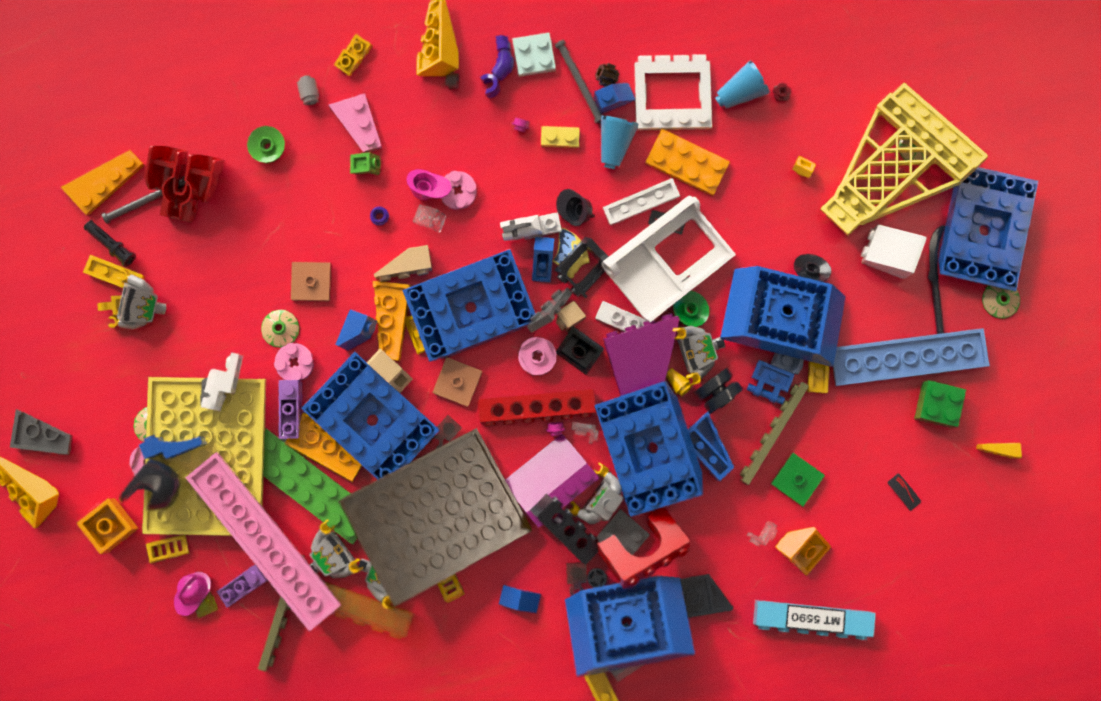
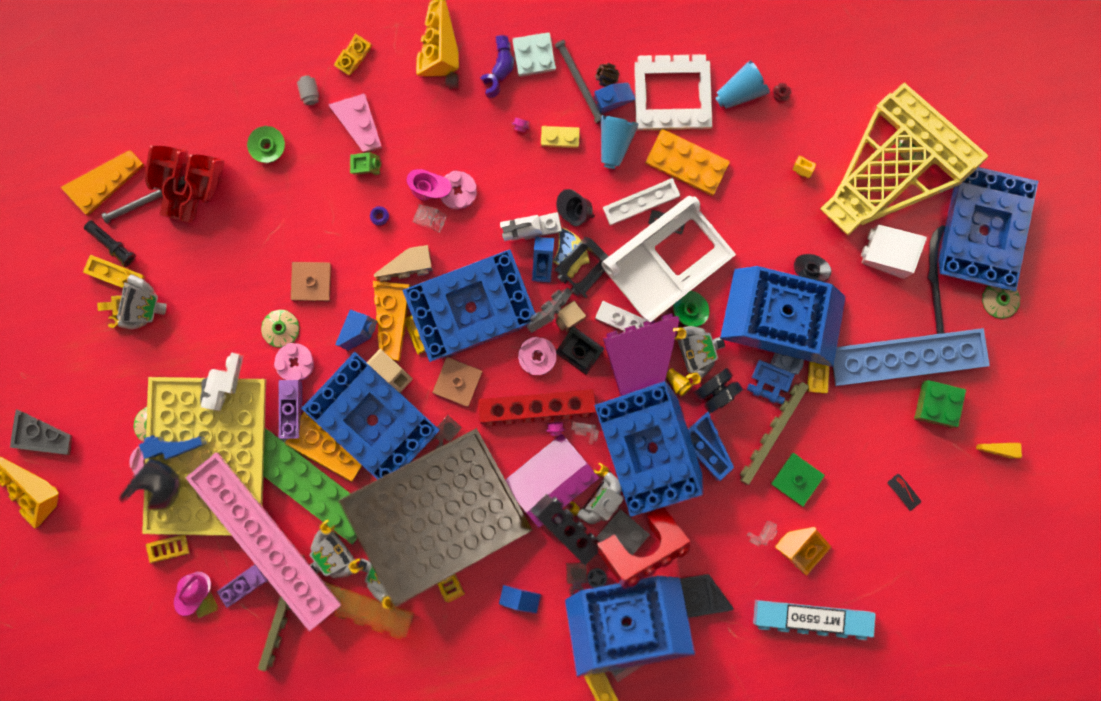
(107, 525): light orange brick -> none

